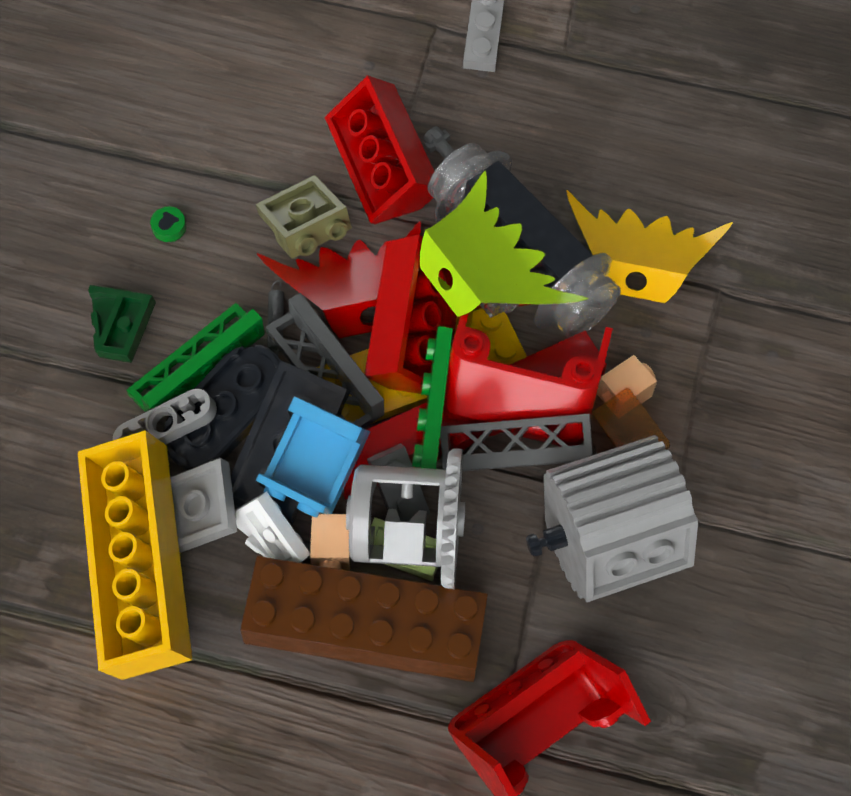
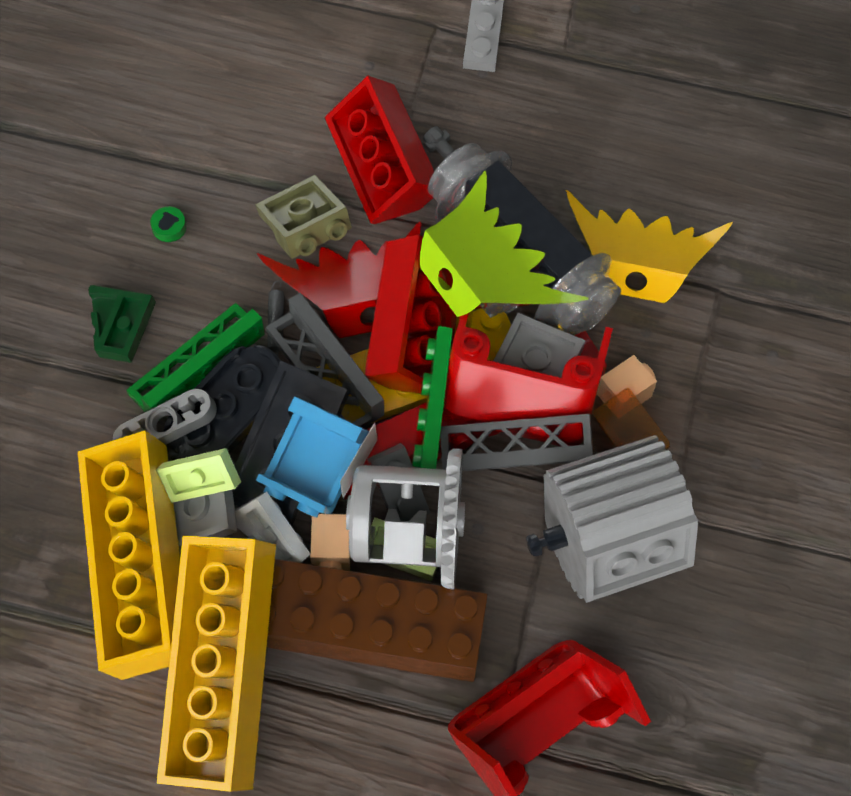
(198, 475): none -> yellowish green plate
(217, 663): none -> yellow brick
(359, 459): none -> white sticker
(538, 346): none -> light grey plate

